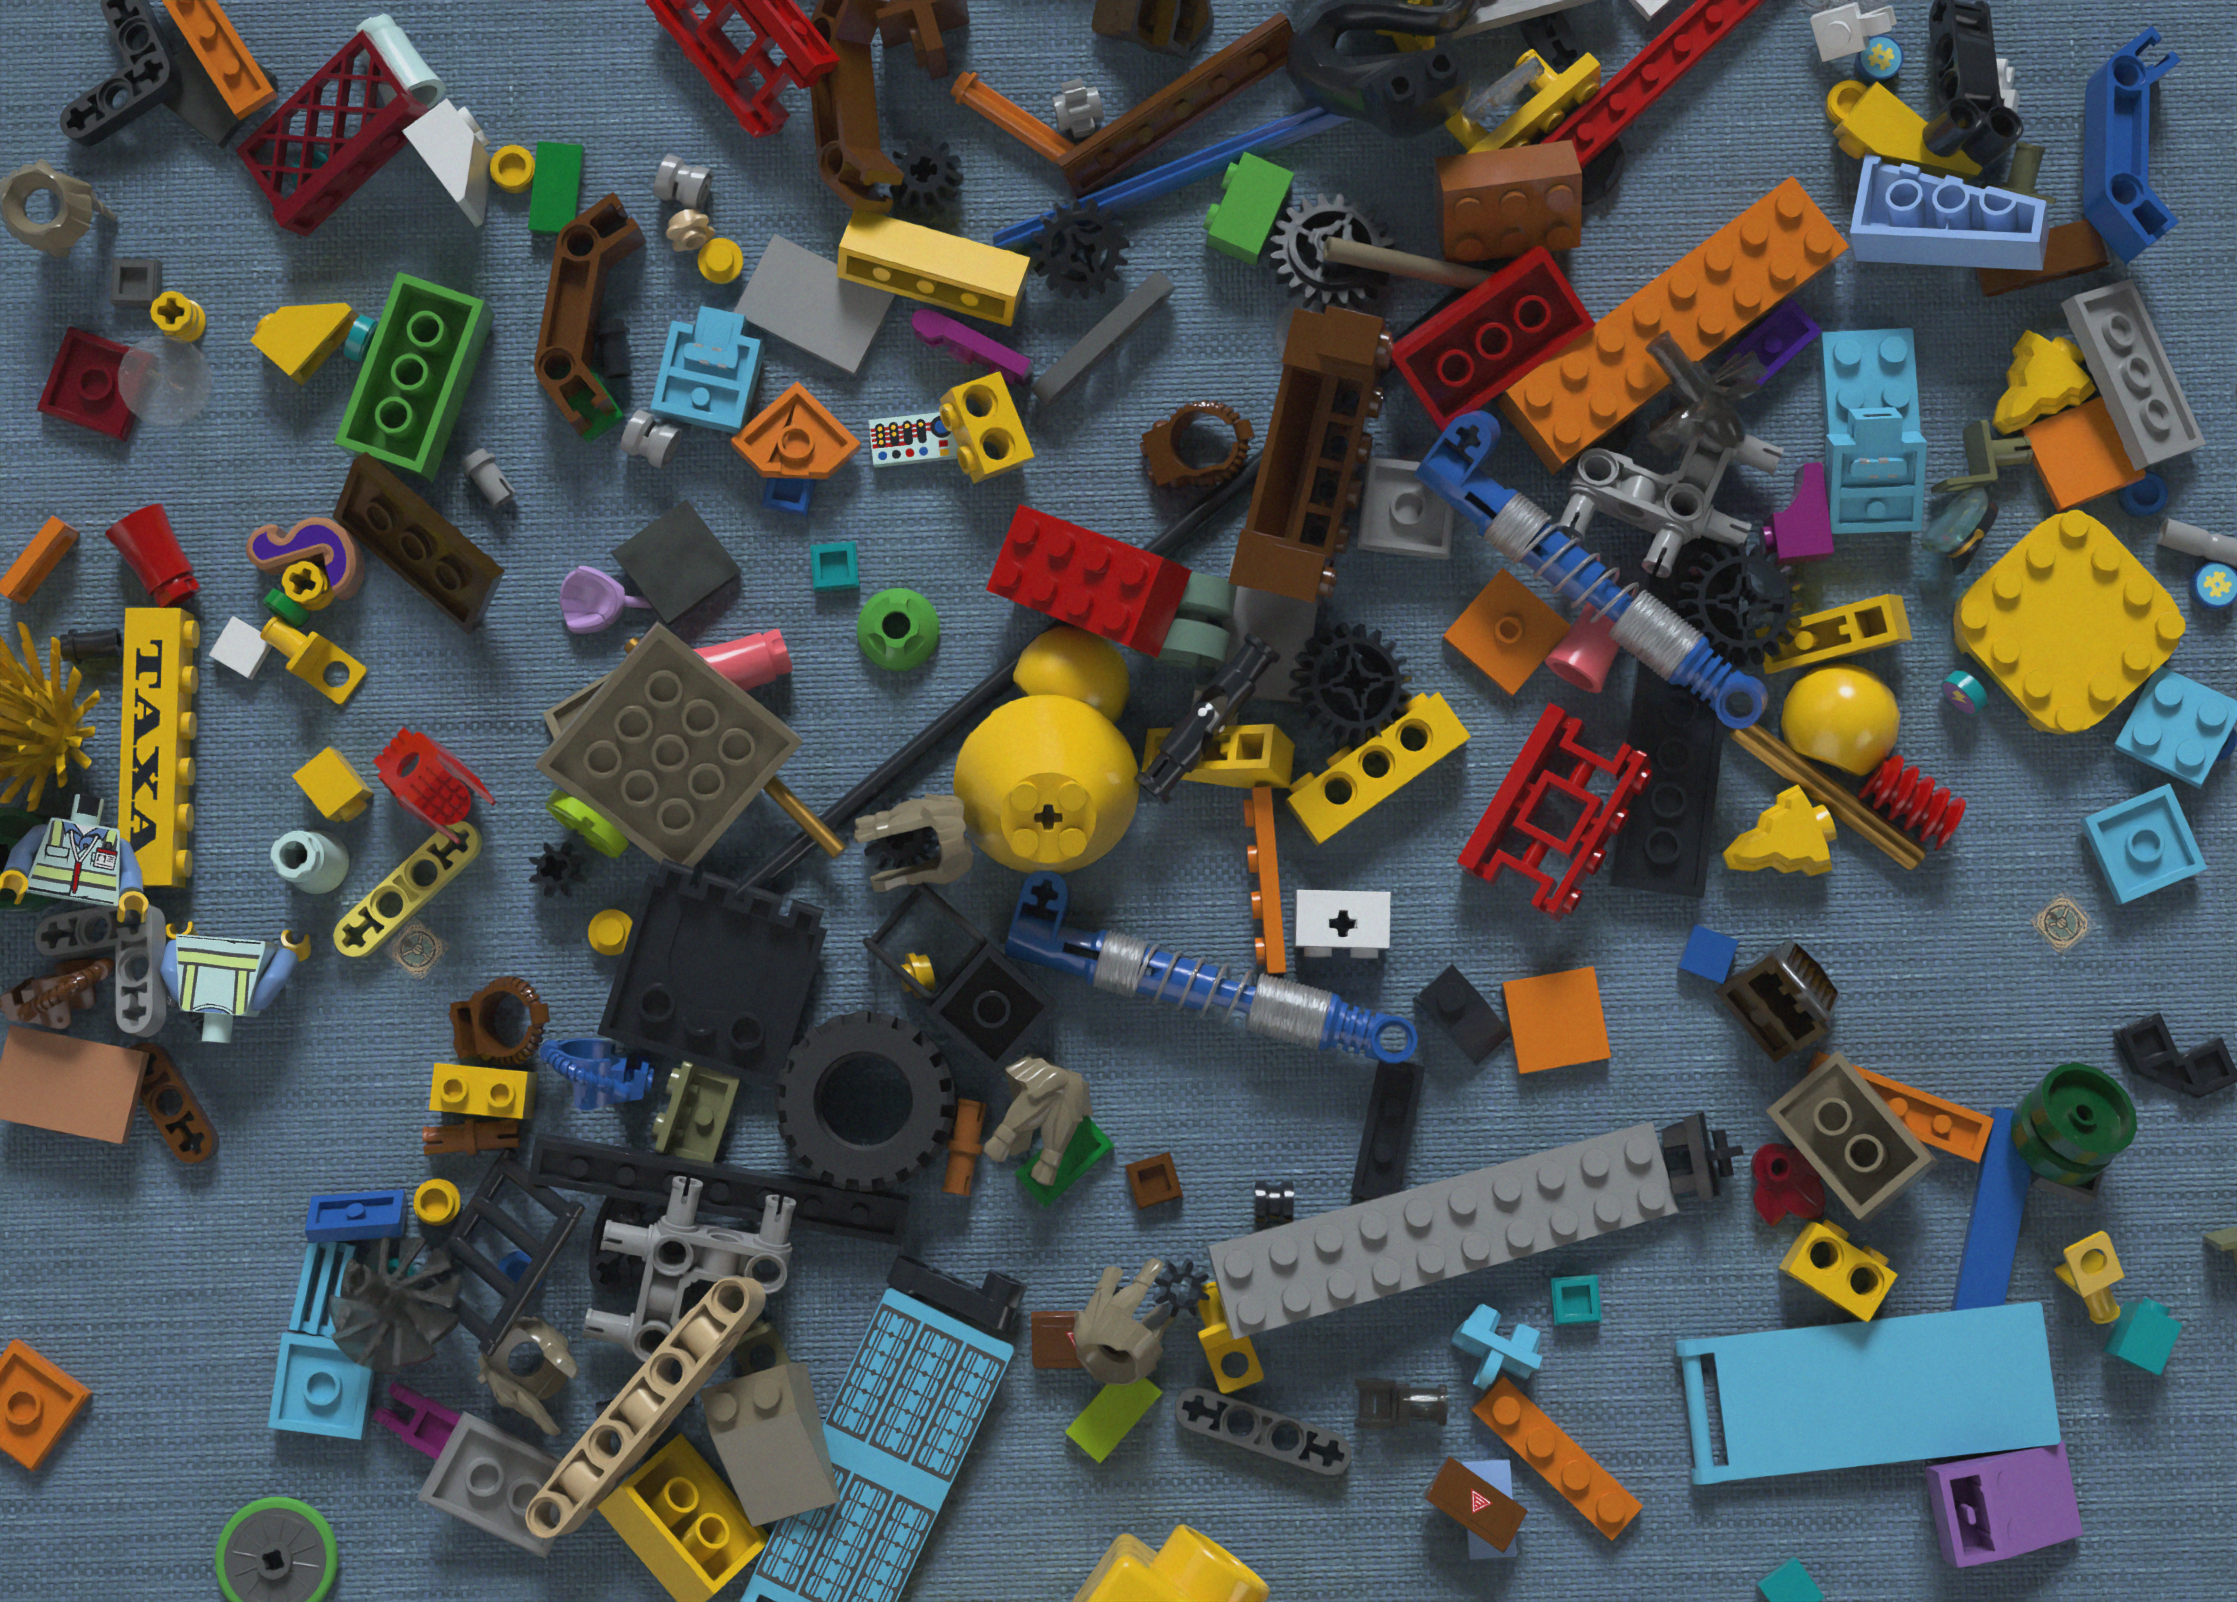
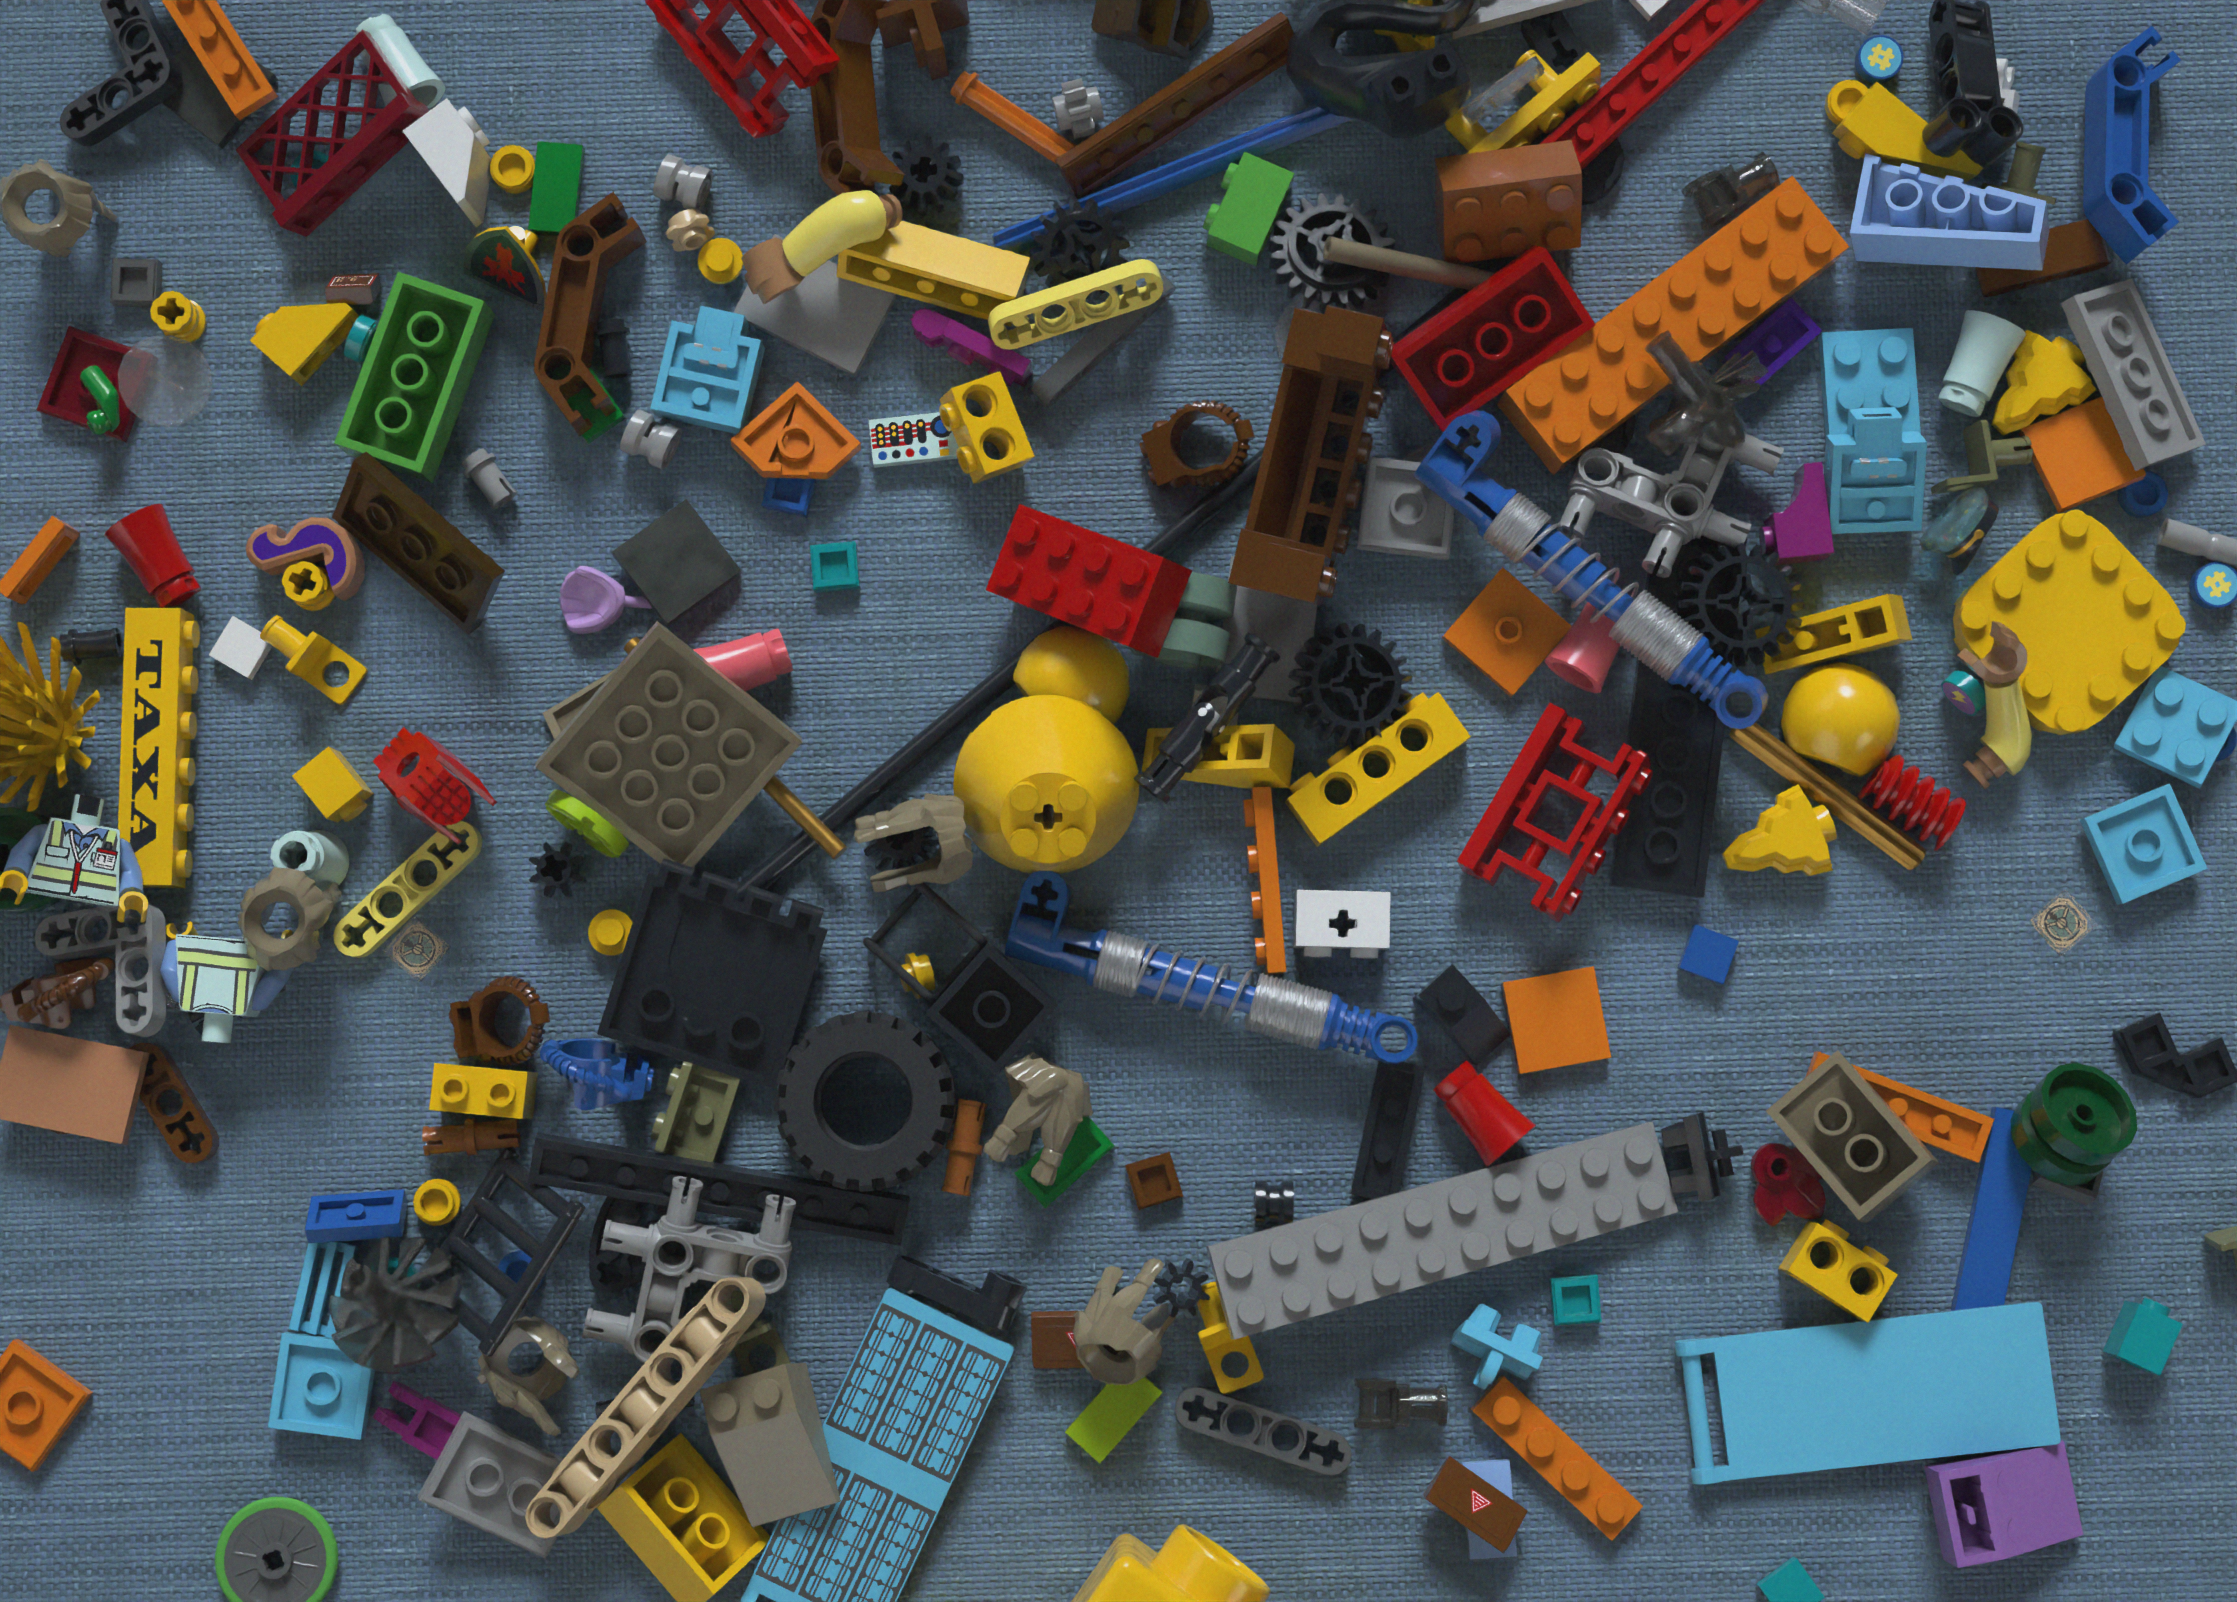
(106, 398): none -> green arm
(286, 608): green tile -> none
(311, 906): none -> dark tan piece
(353, 288): none -> reddish brown tile
(504, 262): none -> shield
(827, 231): none -> light yellow piece
(905, 652): bright green piece -> none
(1073, 297): none -> light yellow beam
(1482, 1112): none -> red plant
(1728, 191): none -> clear smoke connector
(1781, 1000): dark brown piece -> none
(1846, 30): white plate -> none
(1979, 361): none -> light aqua plant
(2007, 724): none -> piece
(2091, 1274): yellow bracket -> none

